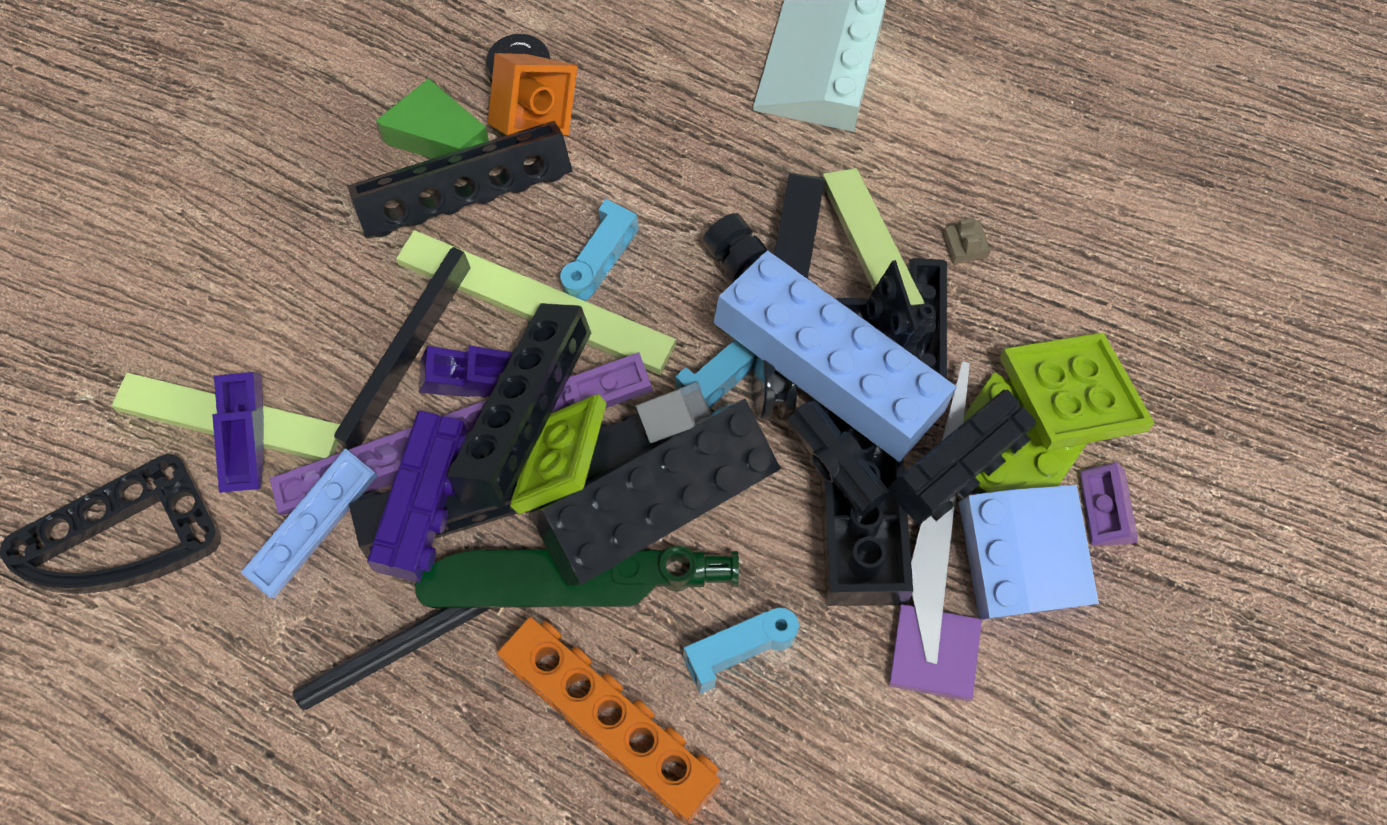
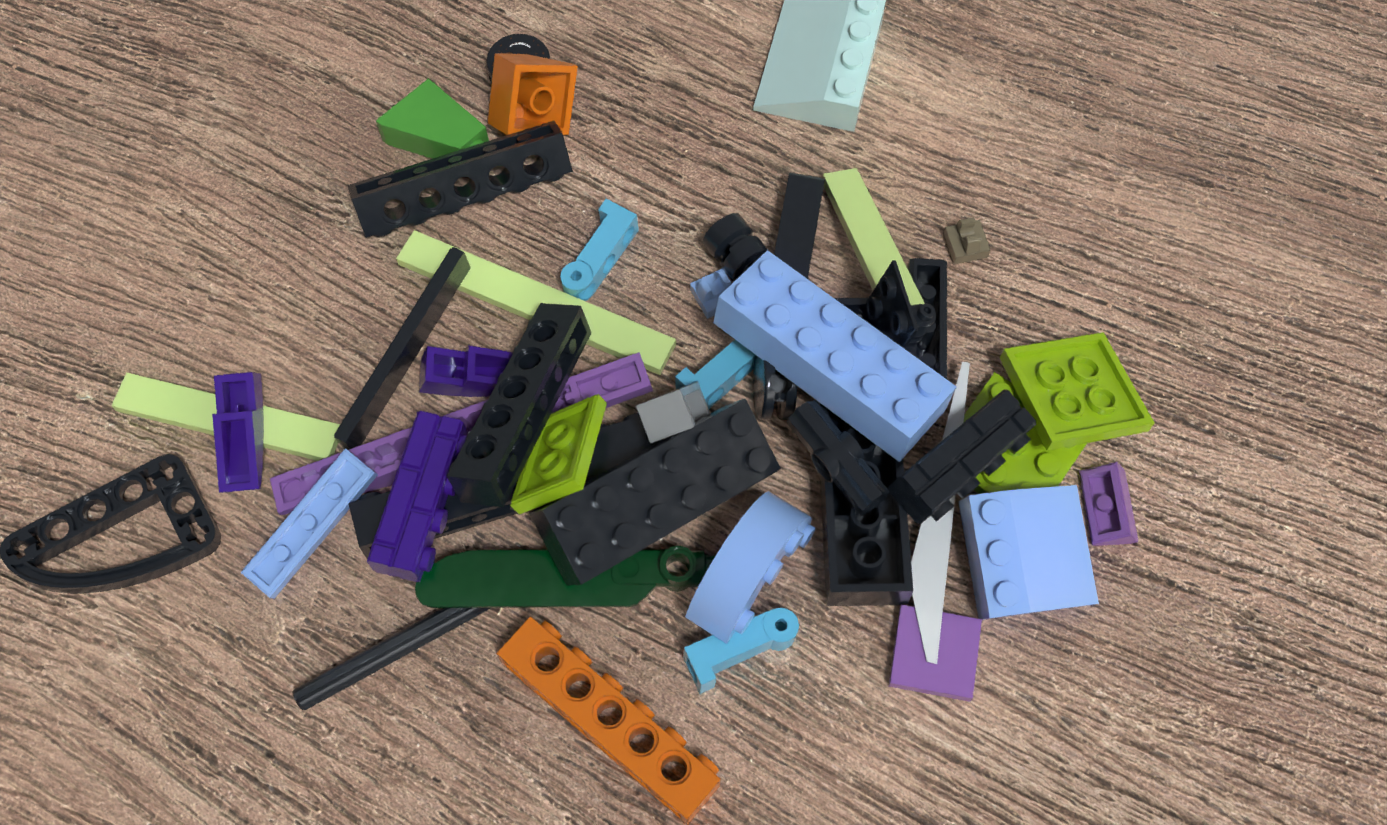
(708, 289): none -> light blue tile
(745, 563): none -> light blue brick

